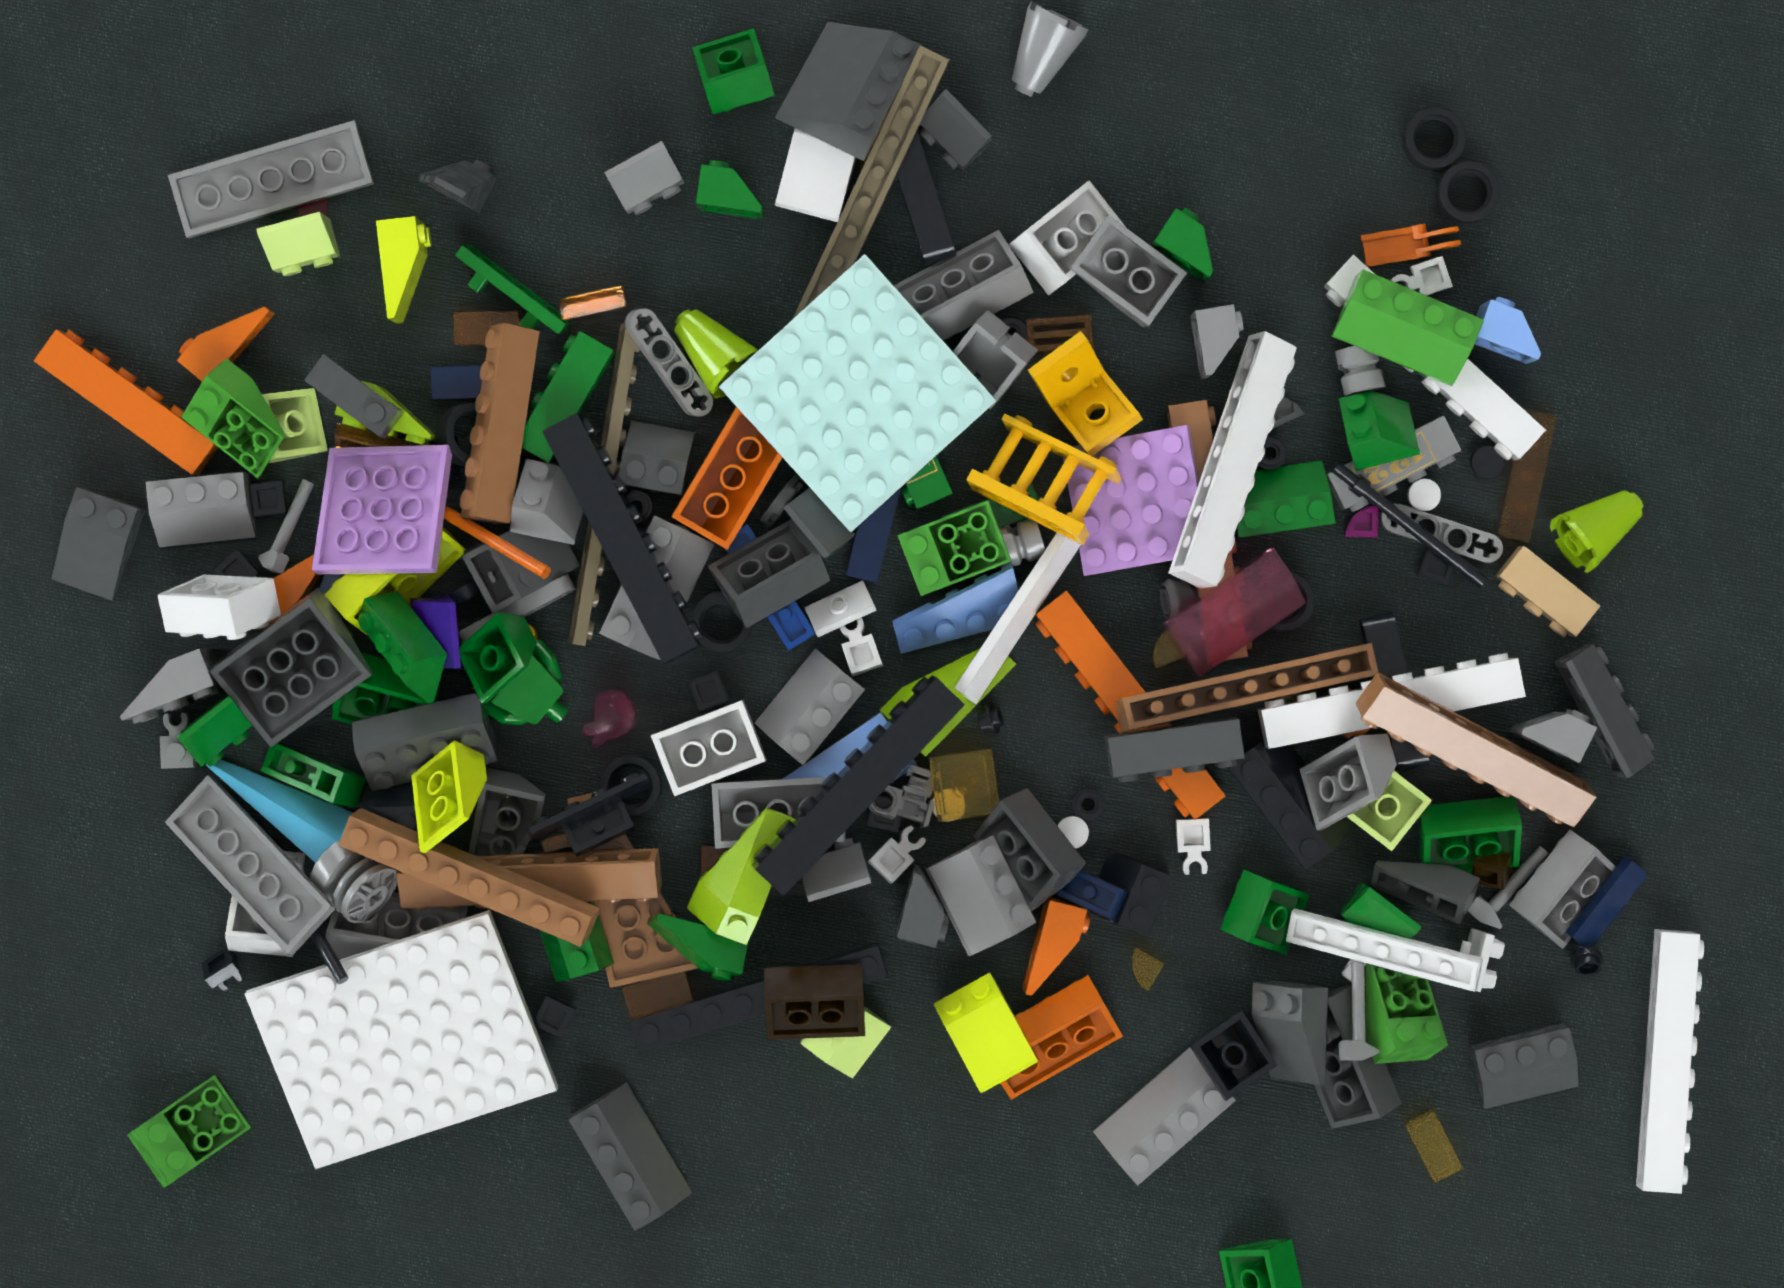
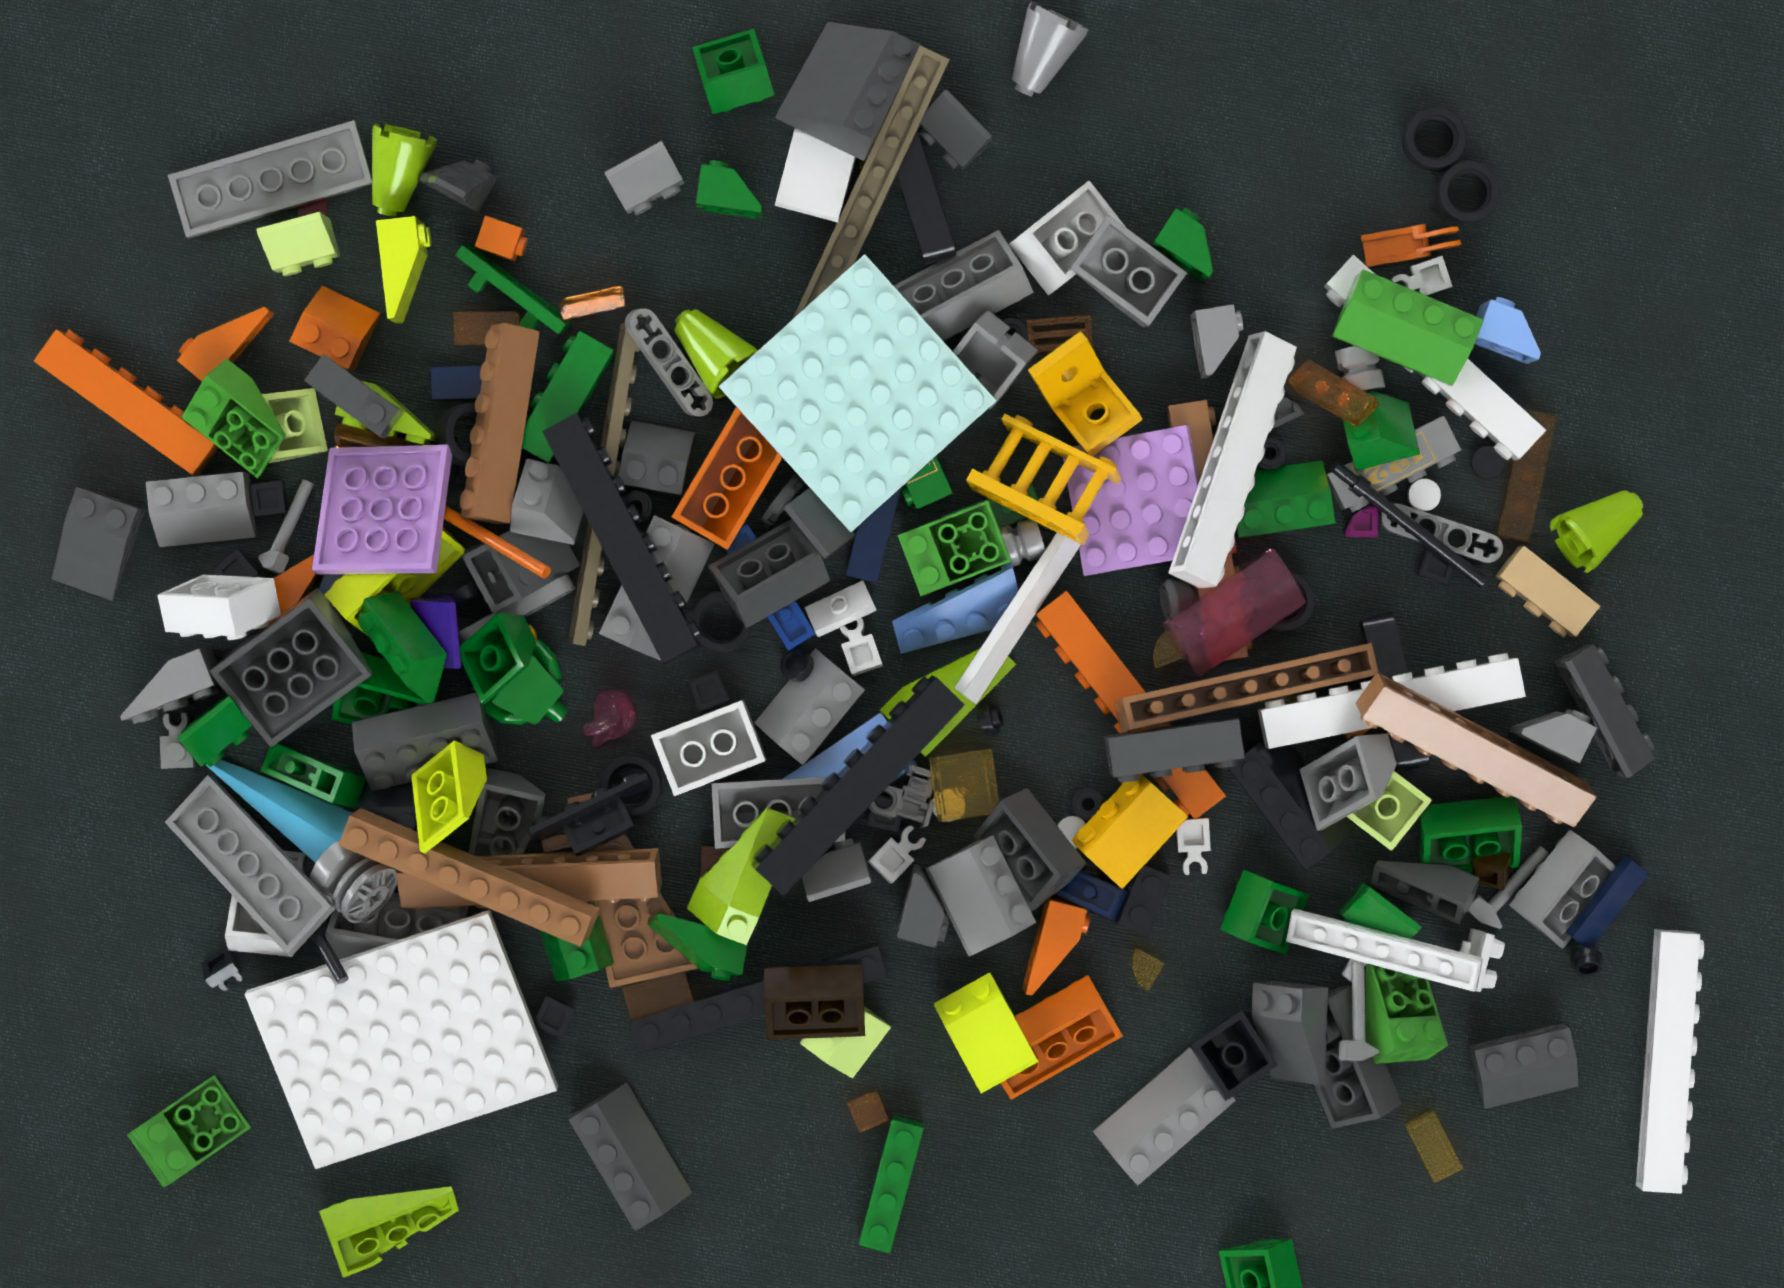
(335, 327): none -> orange slope
(372, 1225): none -> lime wedge
(396, 165): none -> lime cone
(501, 239): none -> orange brick
(796, 665): none -> black tile
(867, 1111): none -> clear orange tile
(891, 1183): none -> green brick
(1129, 829): none -> yellow slope
(1333, 393): none -> clear orange tile

